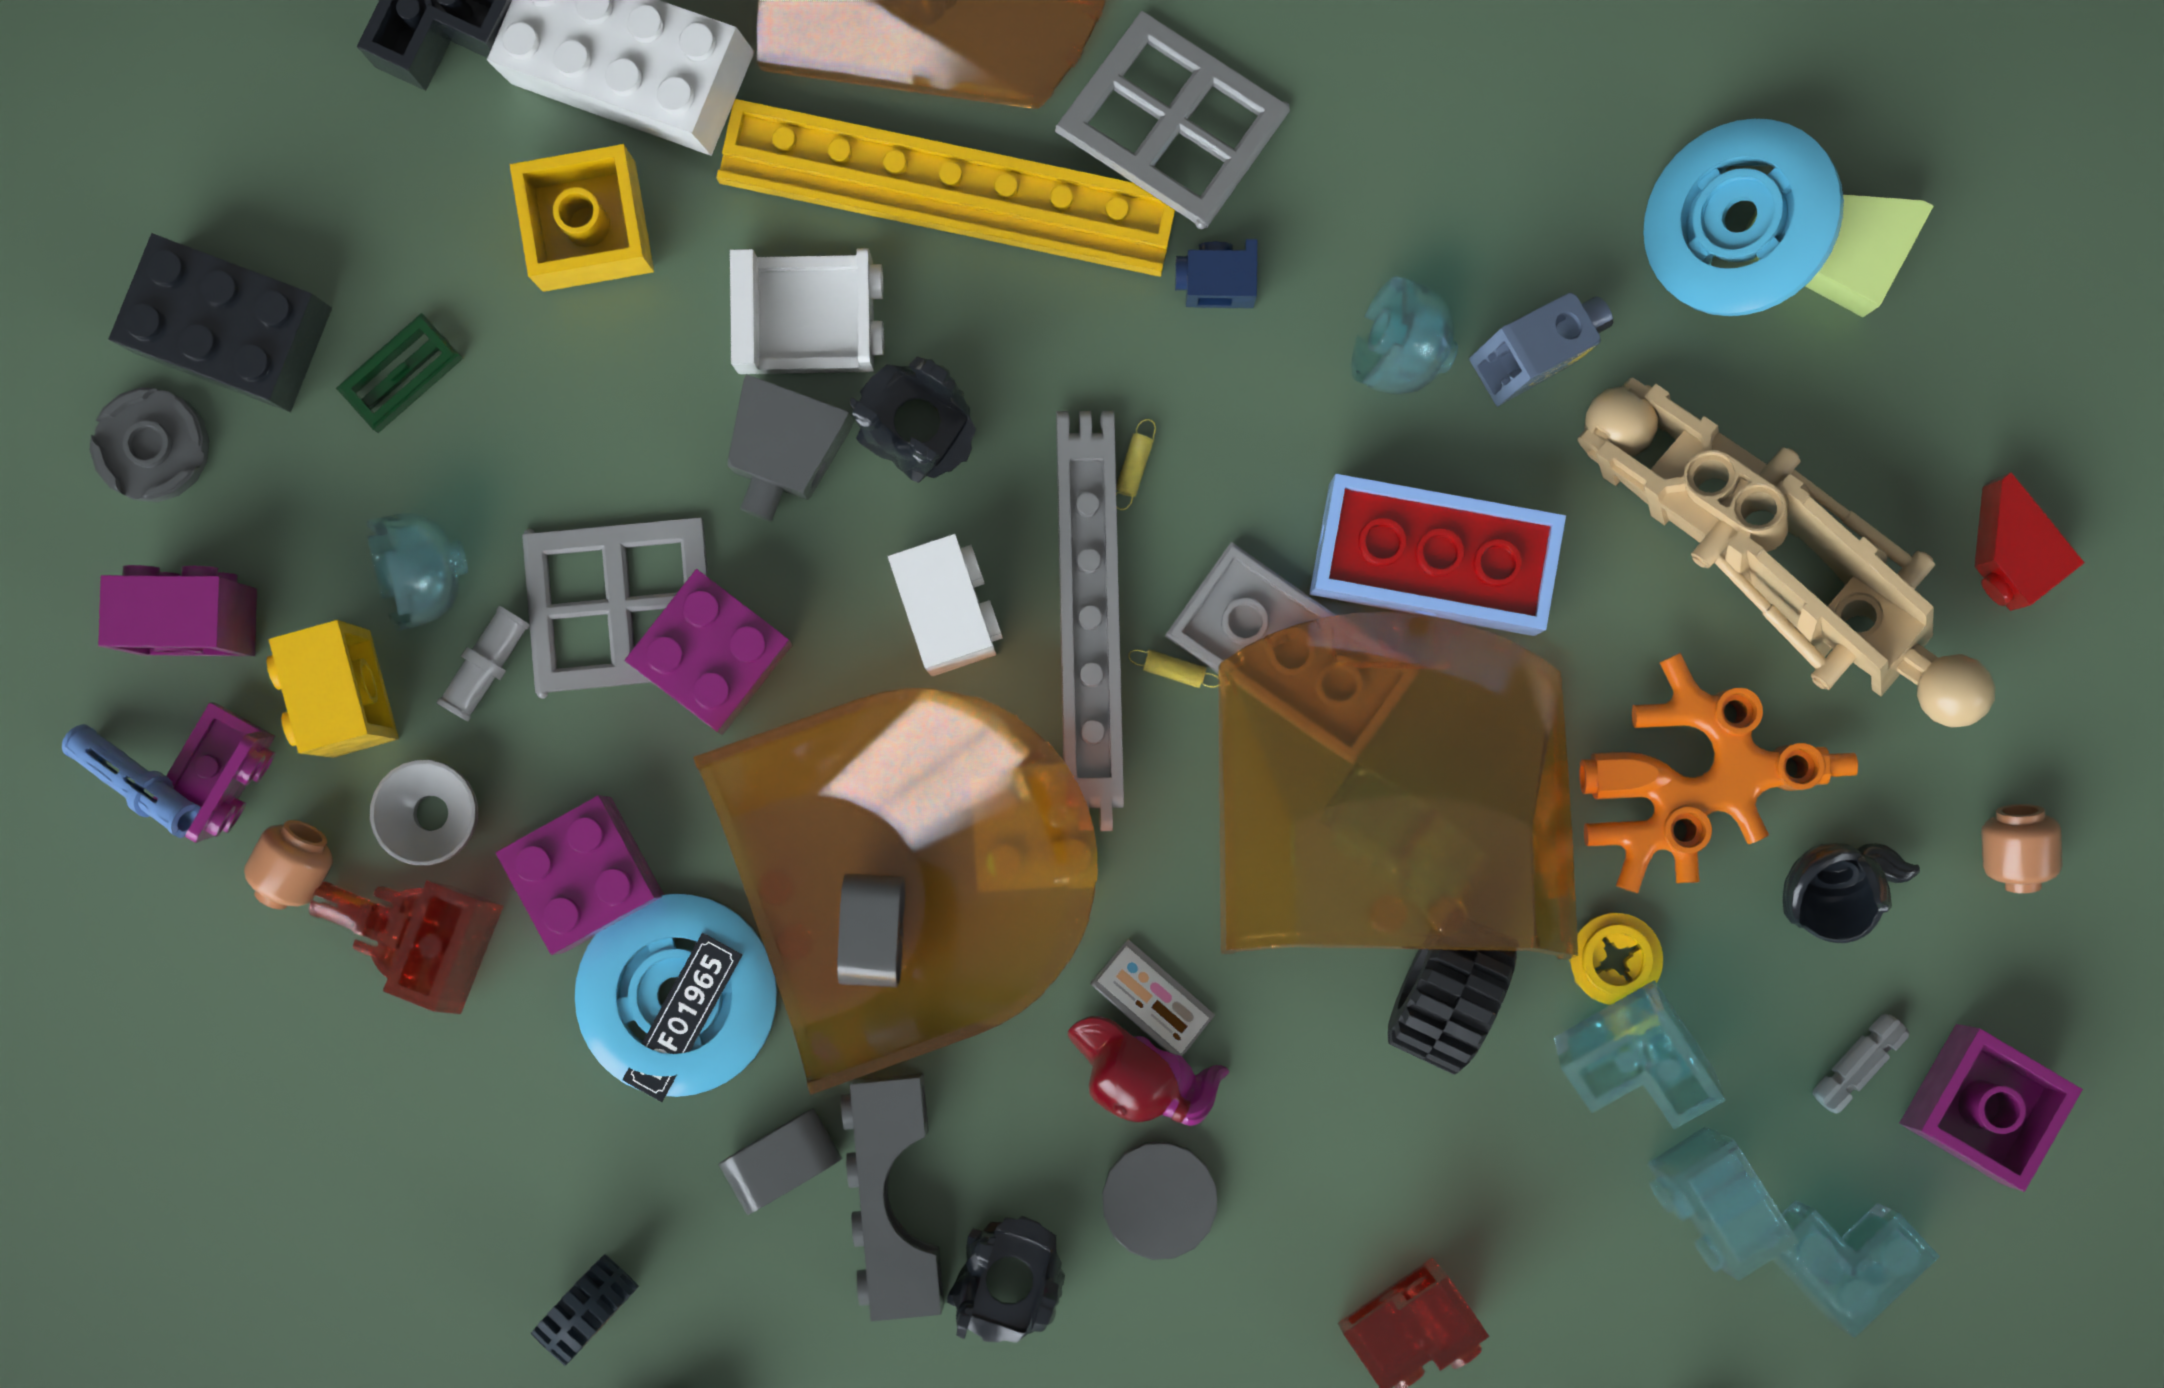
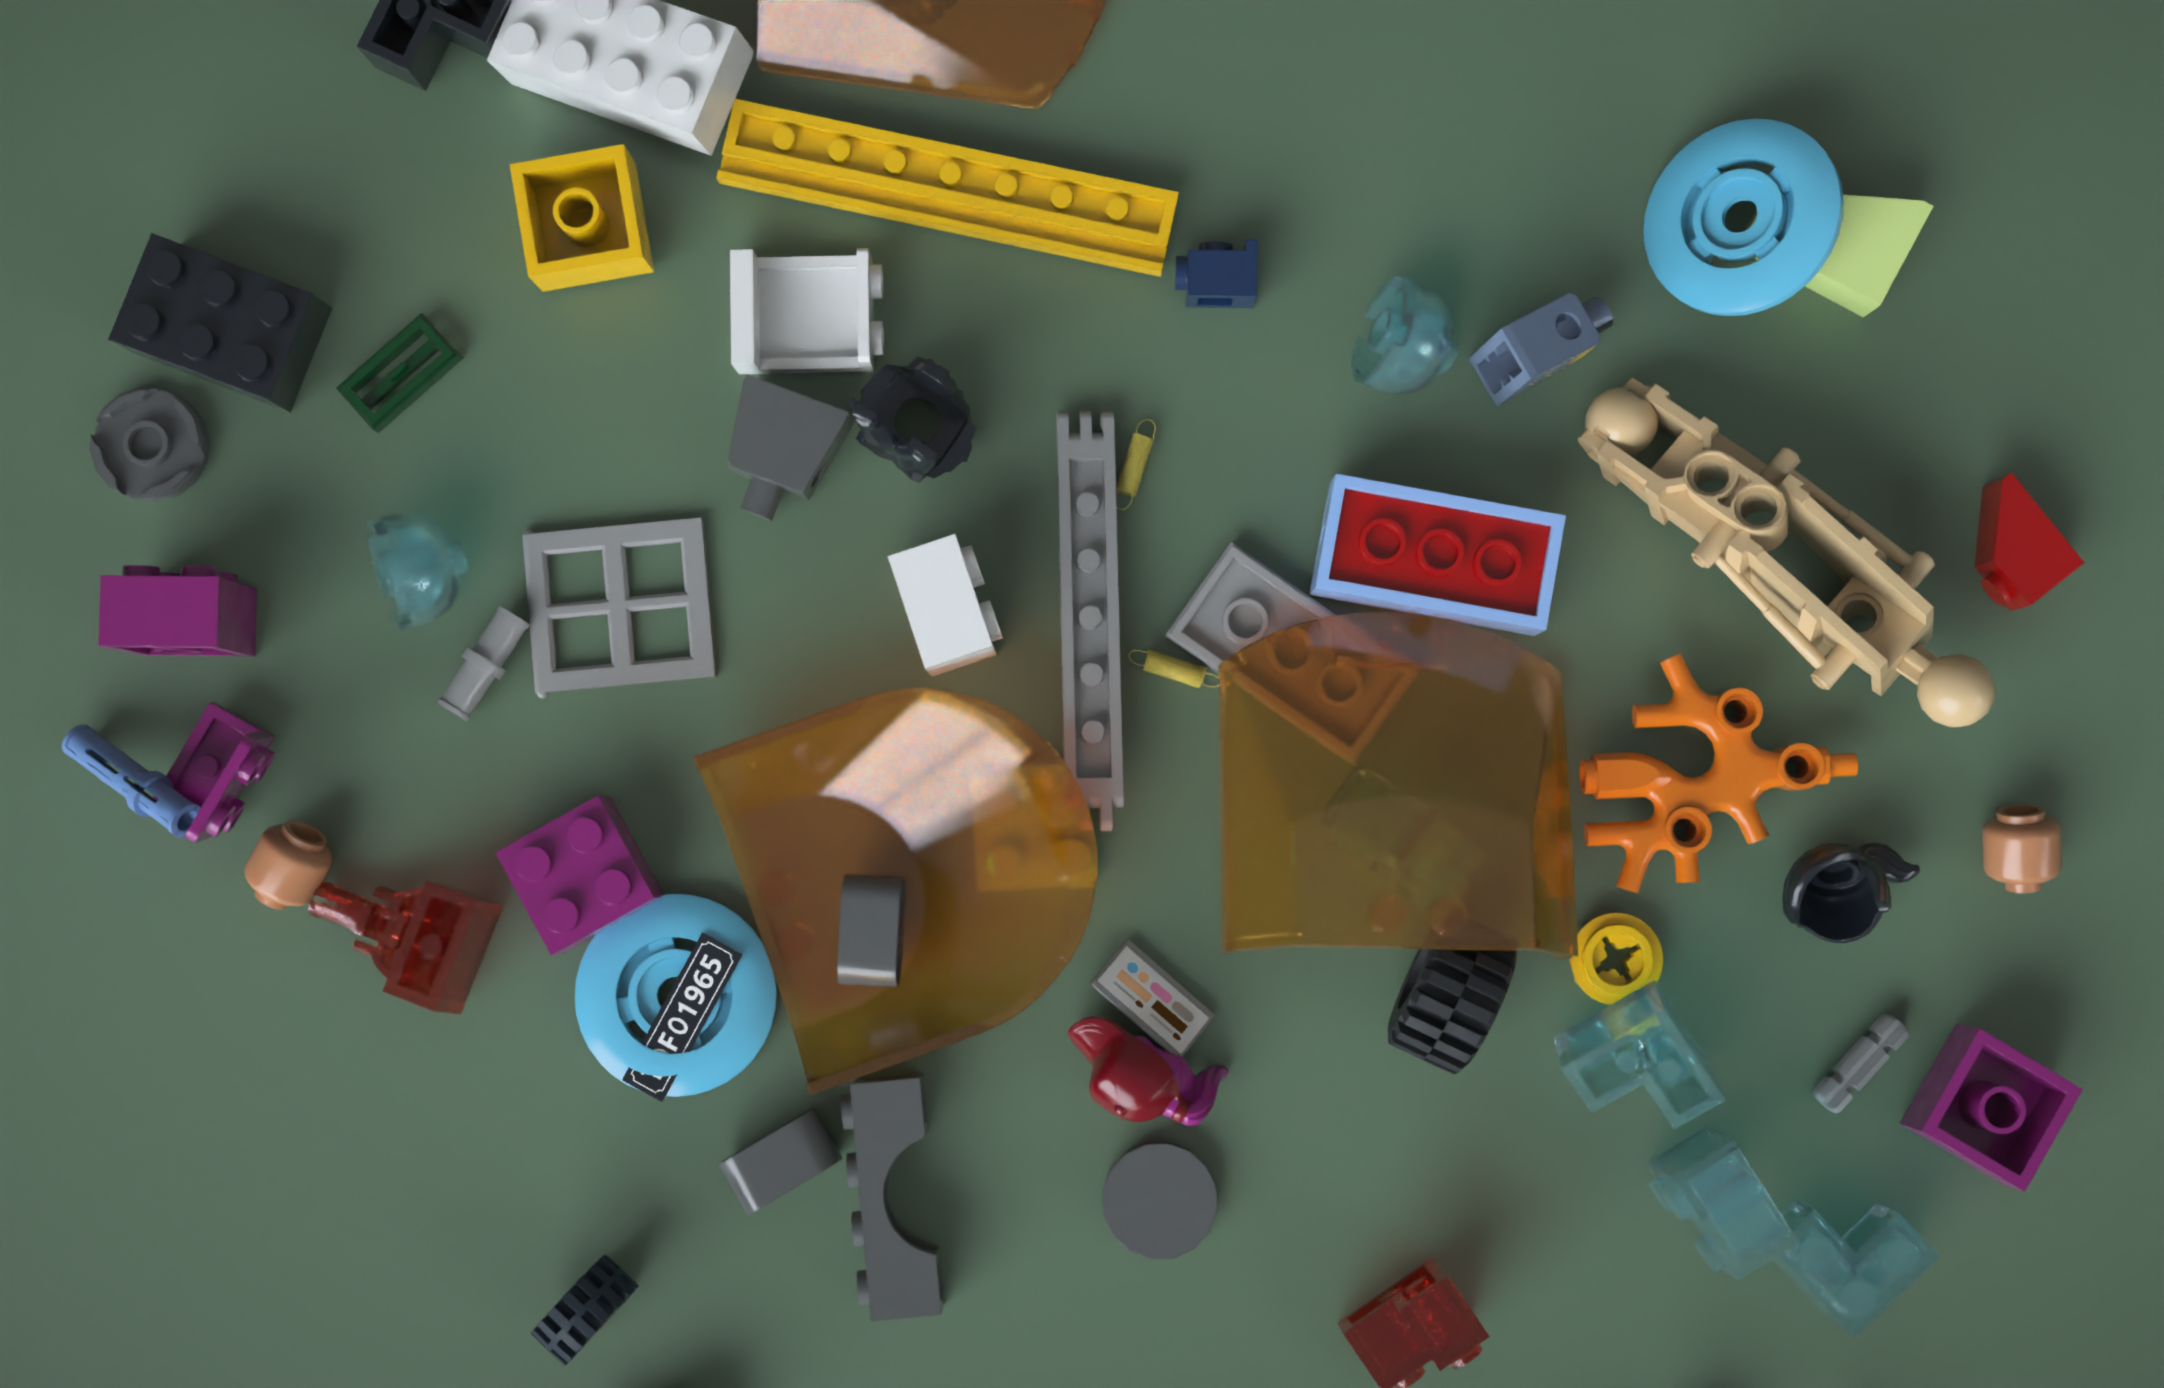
(331, 689): yellow brick -> none
(396, 805): light grey piece -> none
(708, 652): magenta brick -> none
(1006, 1320): black piece -> none
(1172, 119): light grey window -> none

